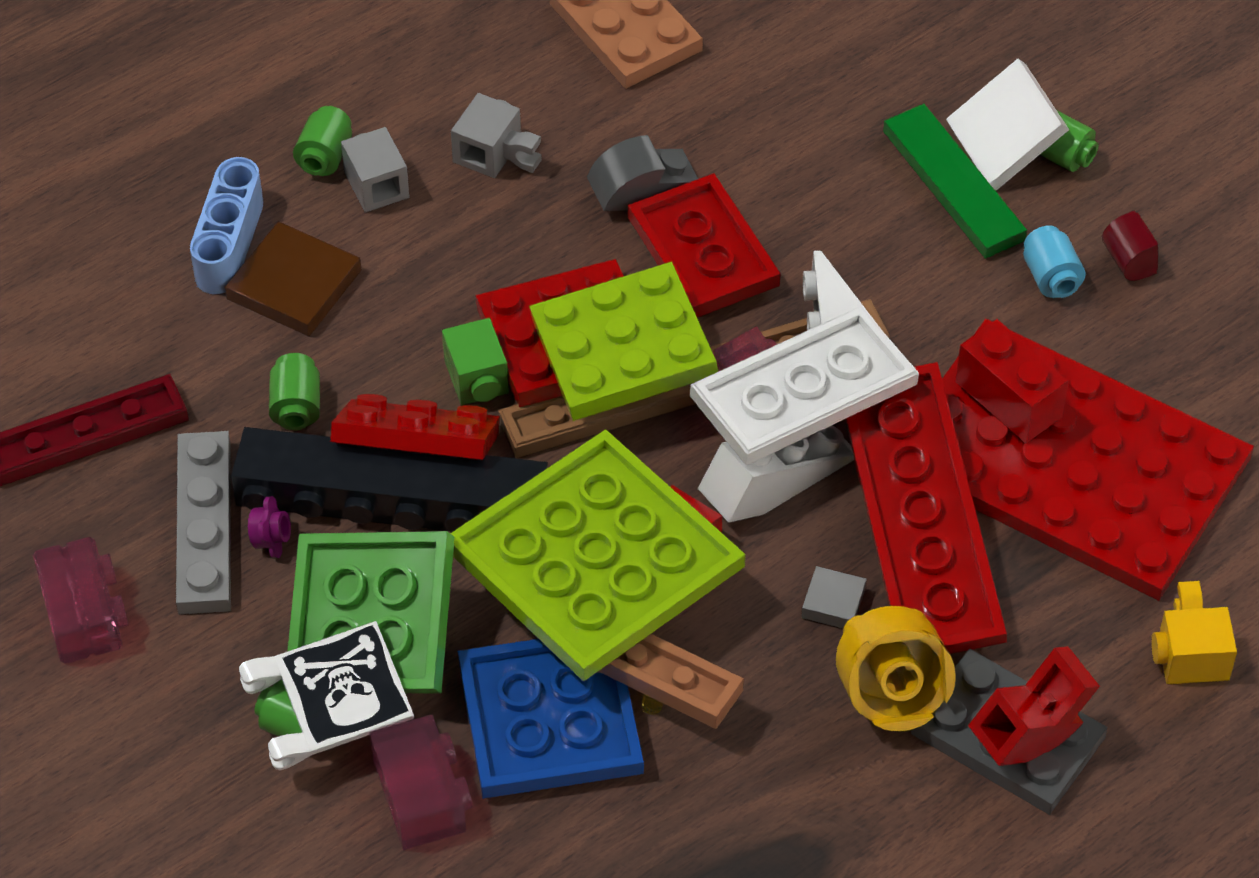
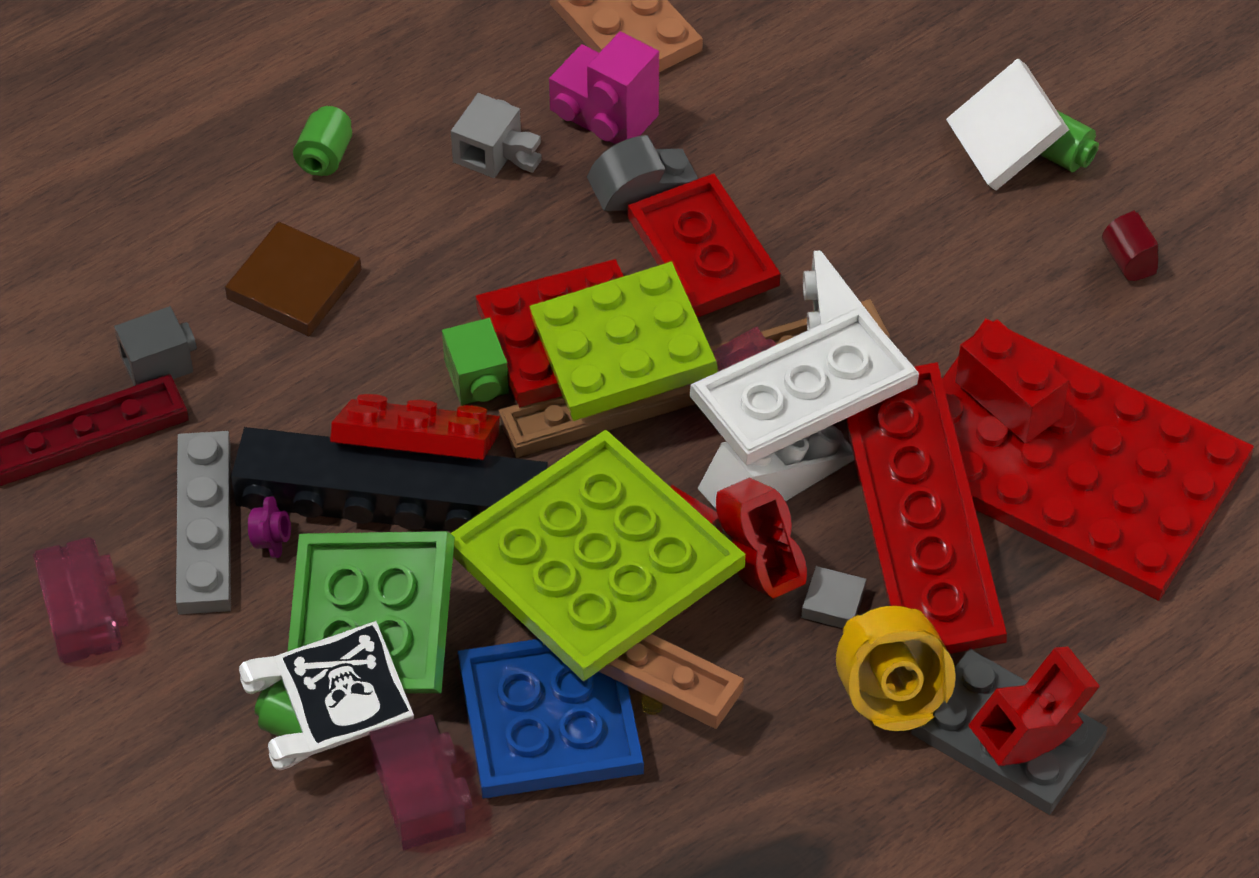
(155, 346): none -> dark grey brick
(226, 224): light blue beam -> none
(294, 391): bright green brick -> none
(375, 169): light grey brick -> none
(609, 90): none -> dark pink brick
(761, 528): none -> red brick
(955, 181): green tile -> none
(1053, 262): medium azure brick -> none
(1194, 640): yellow brick -> none

